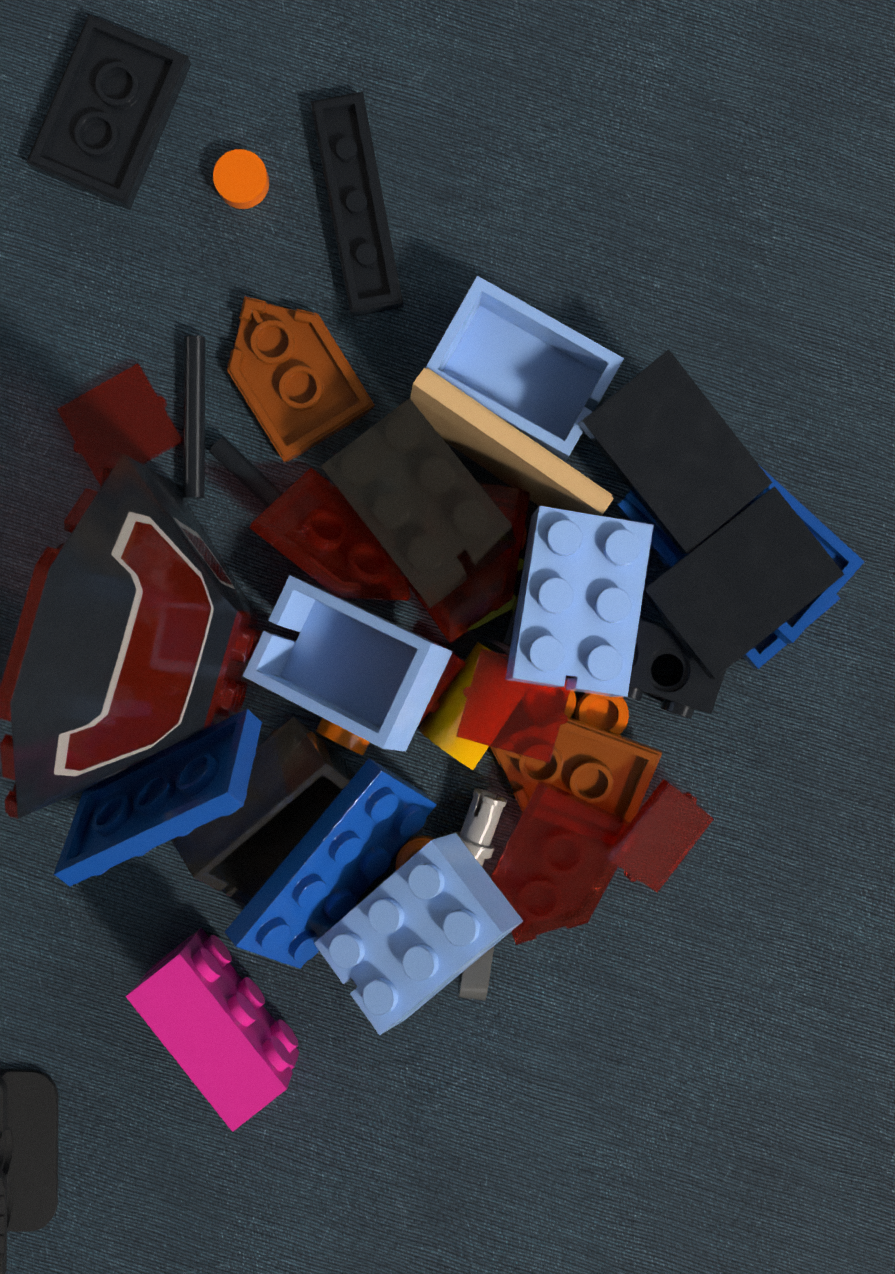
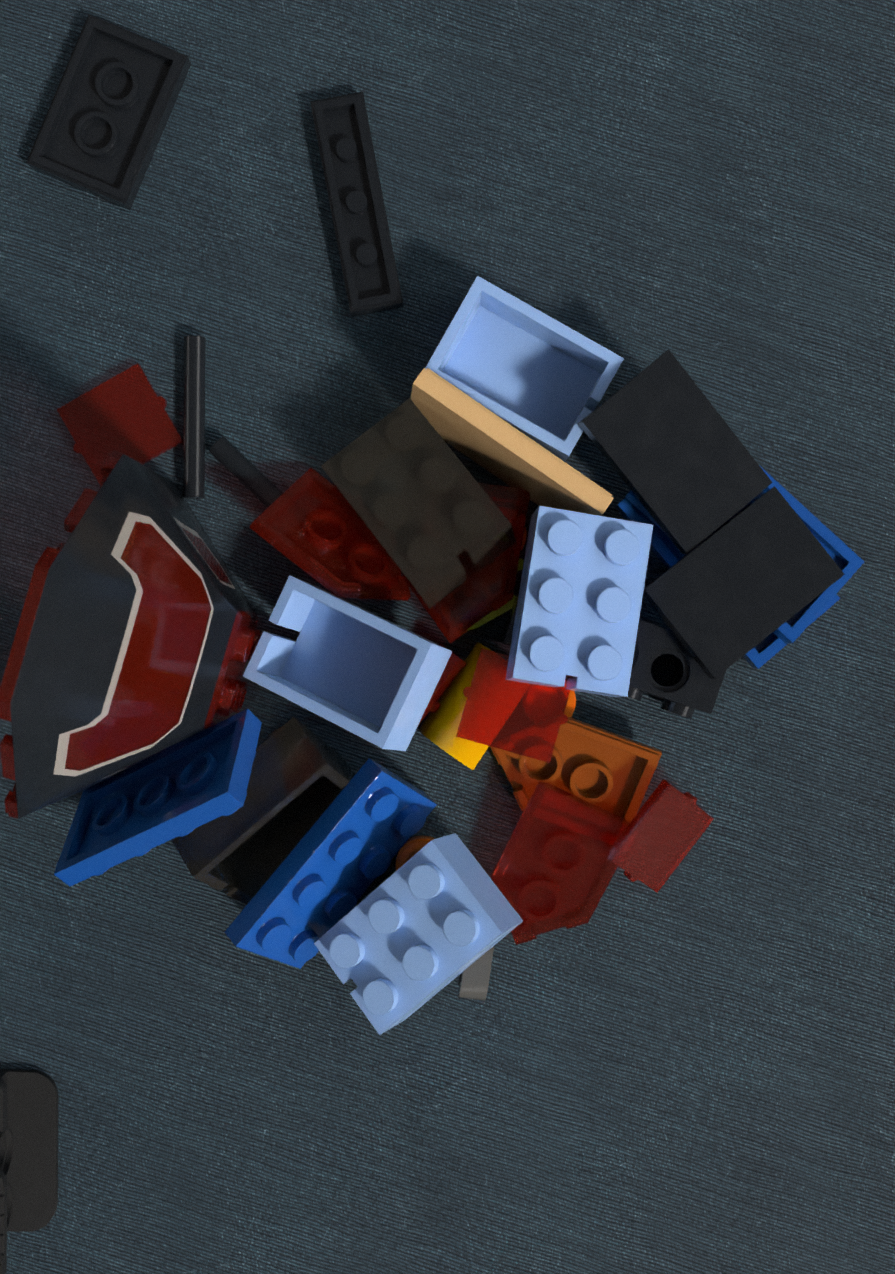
(217, 1027): dark pink piece -> none
(241, 178): orange tile -> none
(294, 377): dark orange tile -> none
(342, 736): orange tile -> none
(481, 823): light grey pin -> none
(602, 712): orange tile -> none

